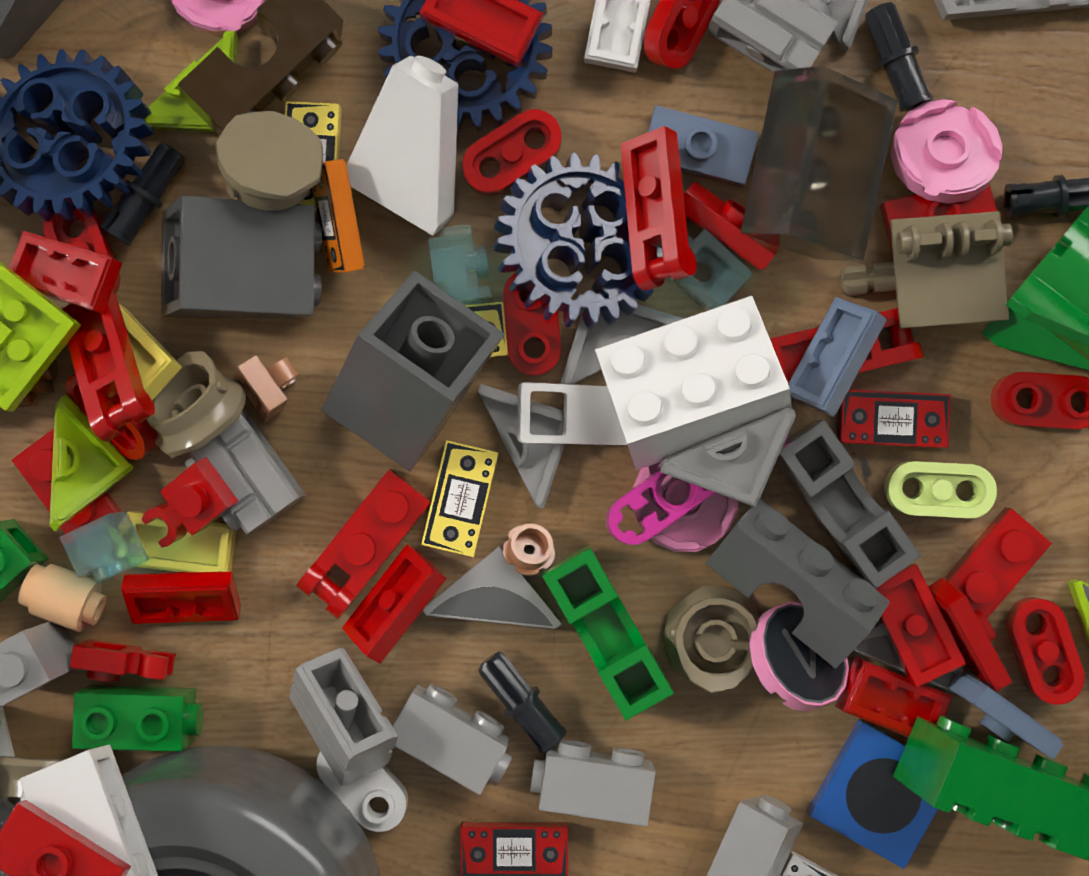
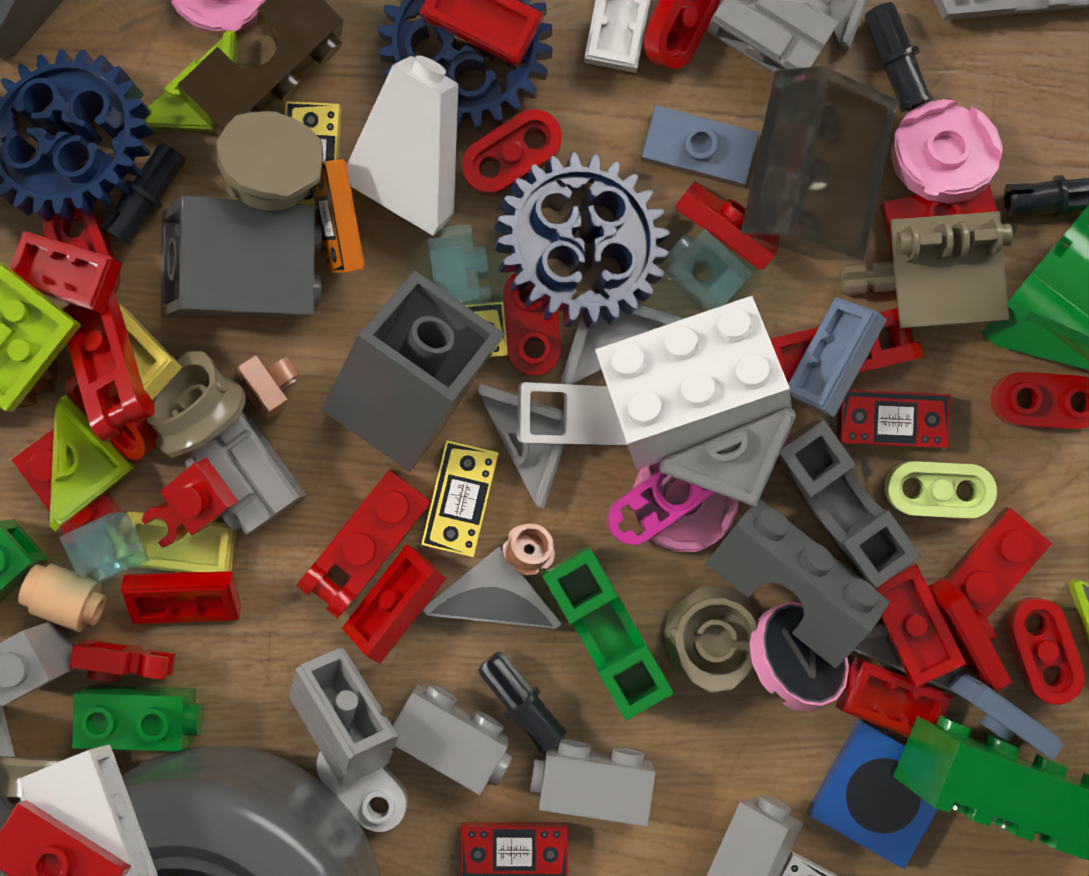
(656, 209): red plate -> none

